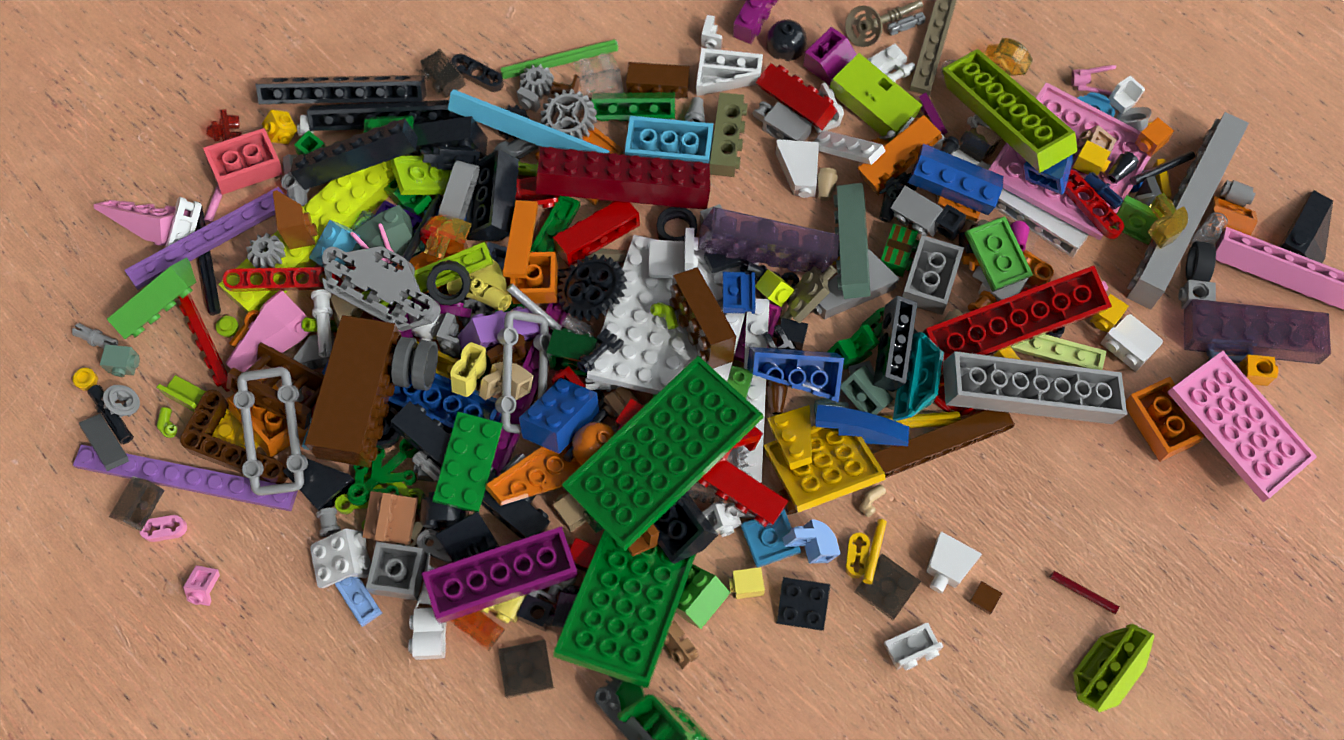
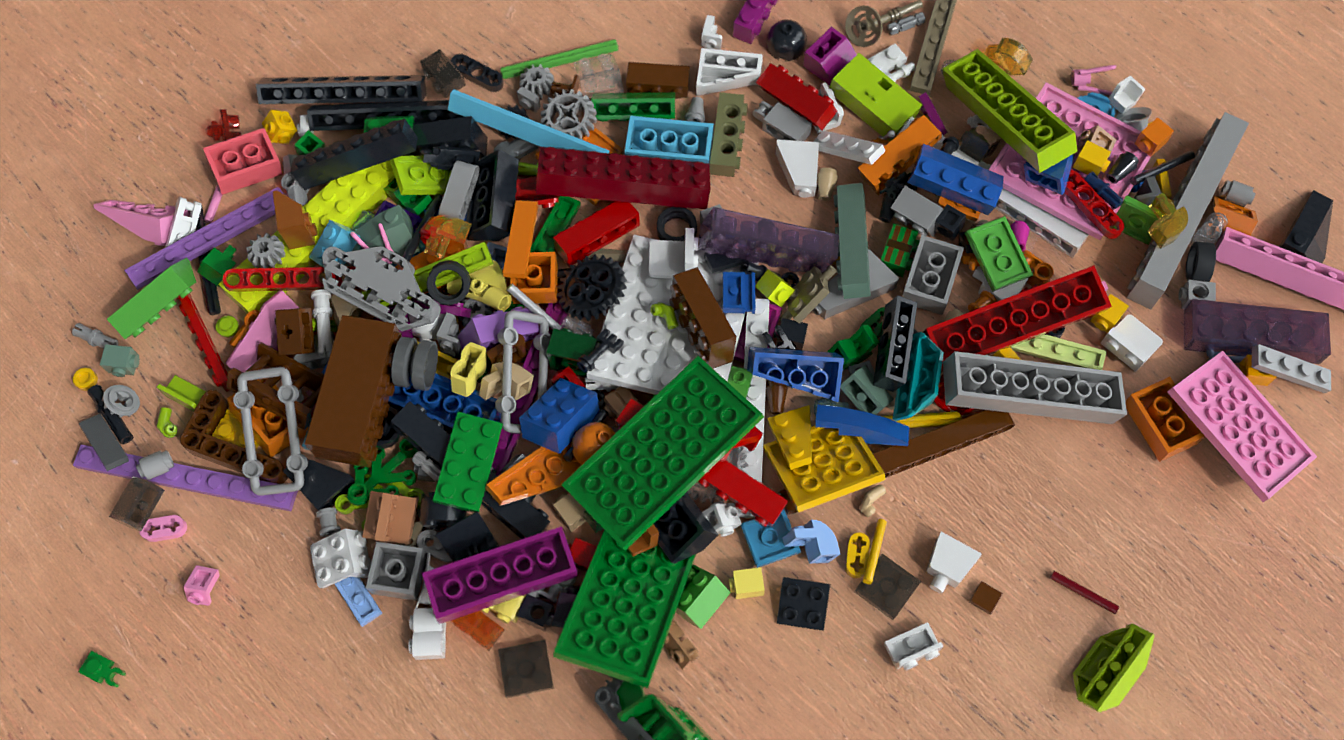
(99, 668): none -> green plate
(155, 464): none -> light grey brick
(216, 264): none -> green brick
(294, 331): none -> reddish brown brick
(1291, 368): none -> light grey plate

